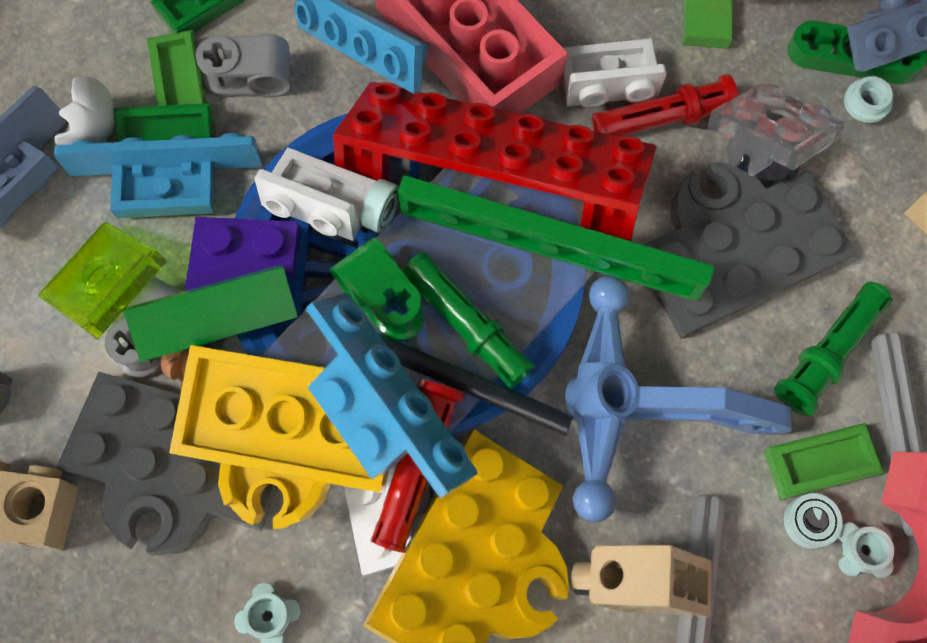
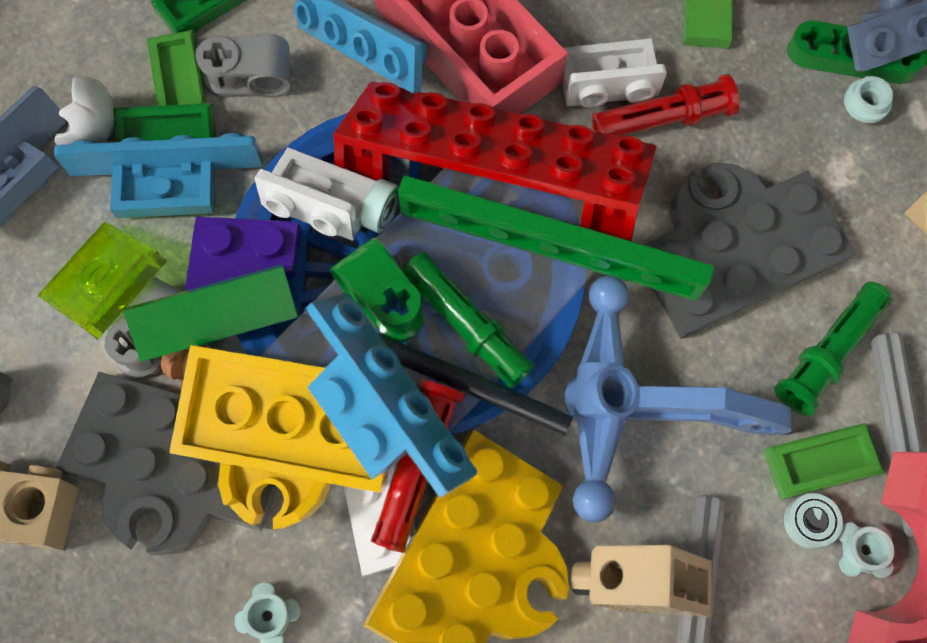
(773, 131): clear piece -> none

